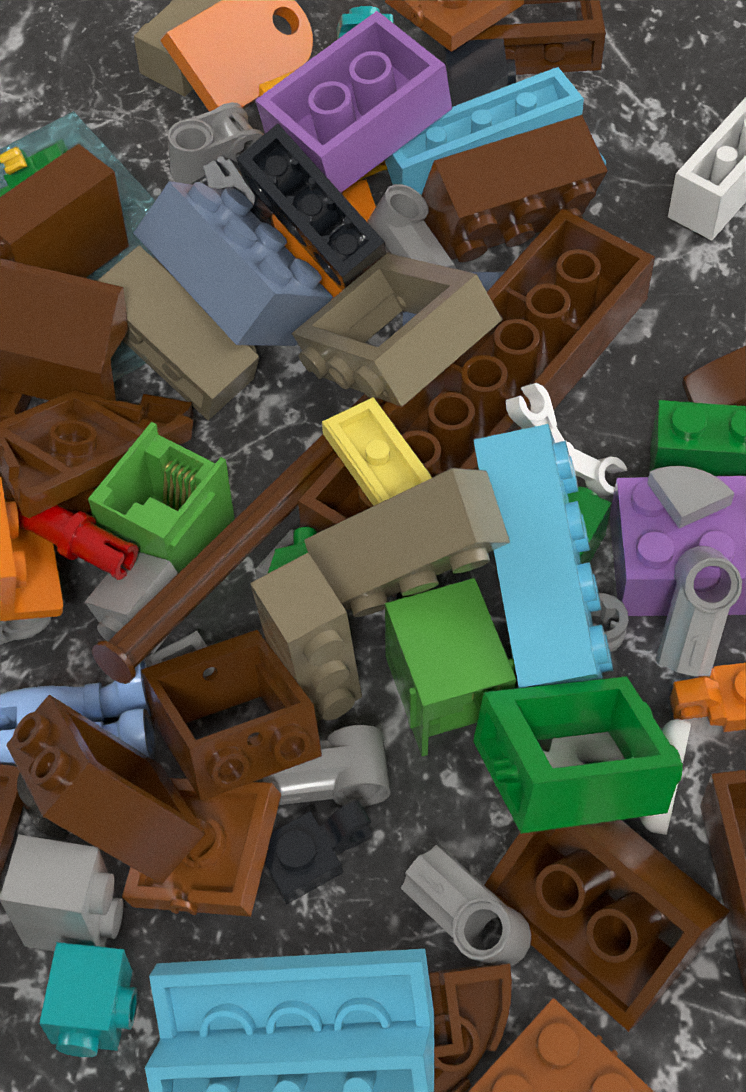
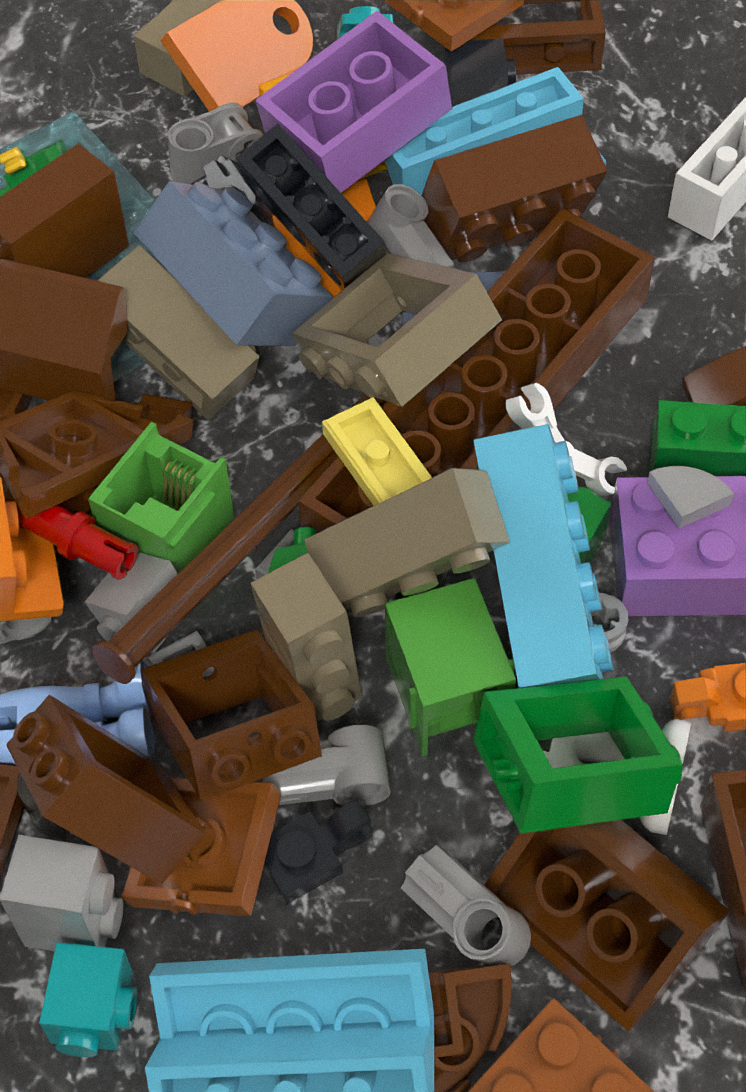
(695, 617): light grey piece -> none

